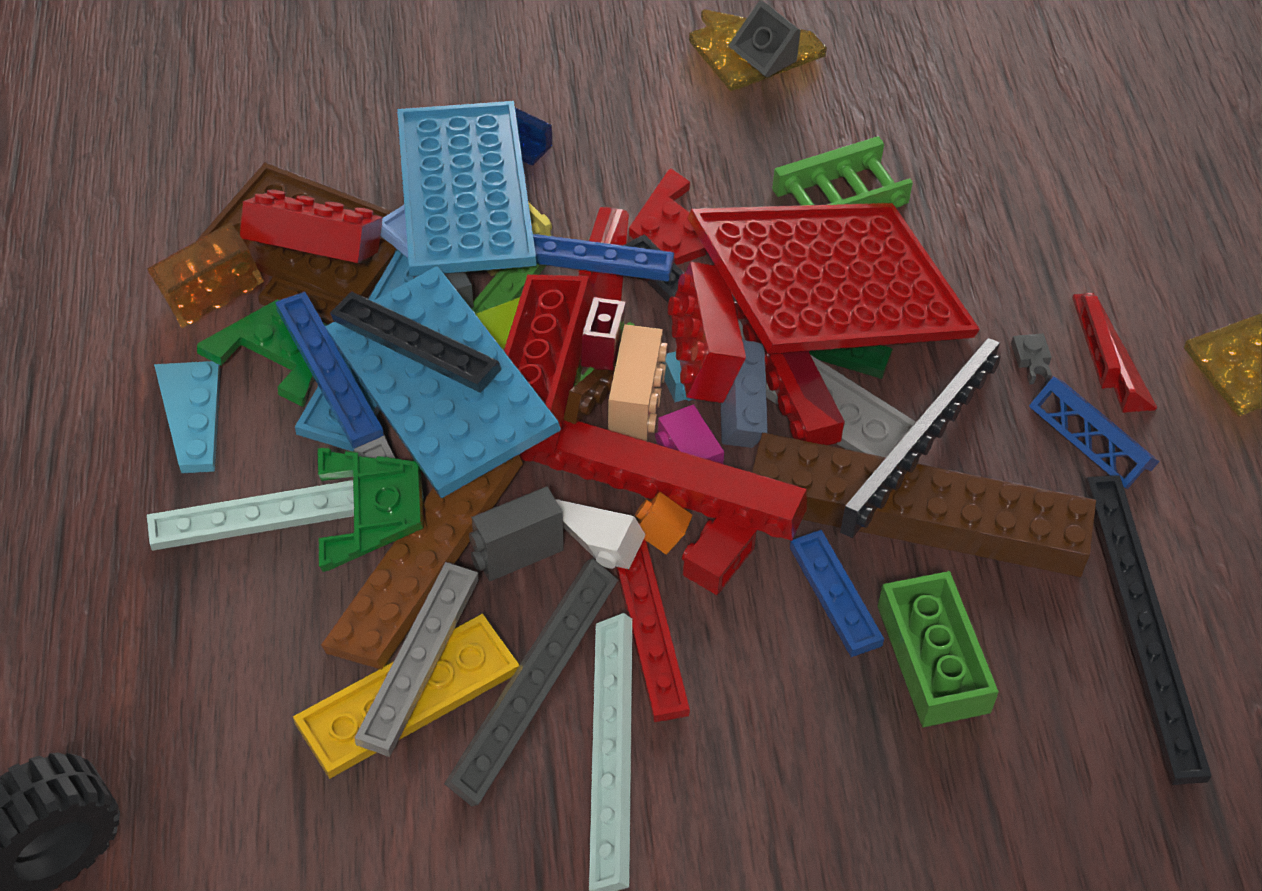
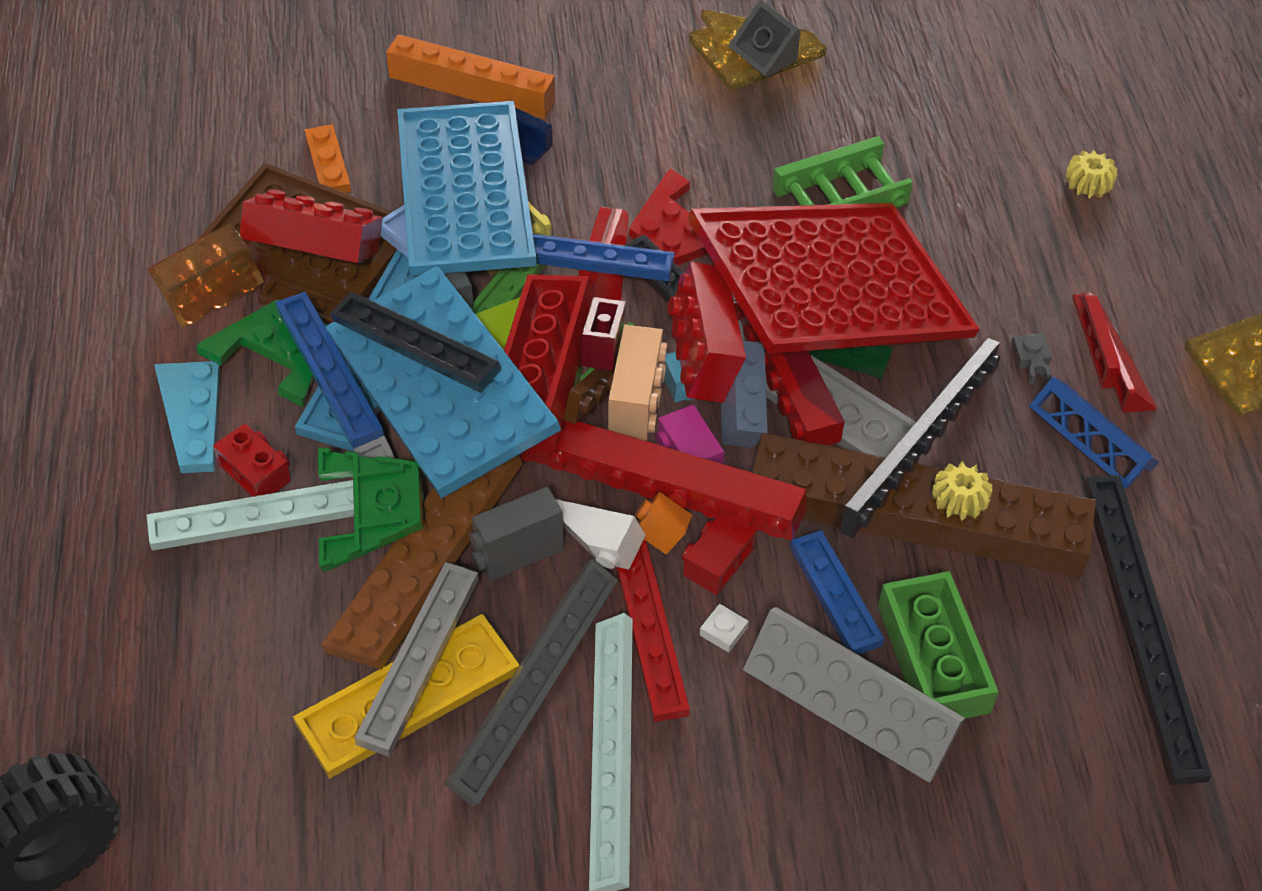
(252, 461): none -> red brick
(327, 158): none -> orange plate
(470, 75): none -> orange brick
(724, 628): none -> white plate
(853, 694): none -> light grey plate
(962, 491): none -> light yellow gear
(1091, 174): none -> light yellow gear

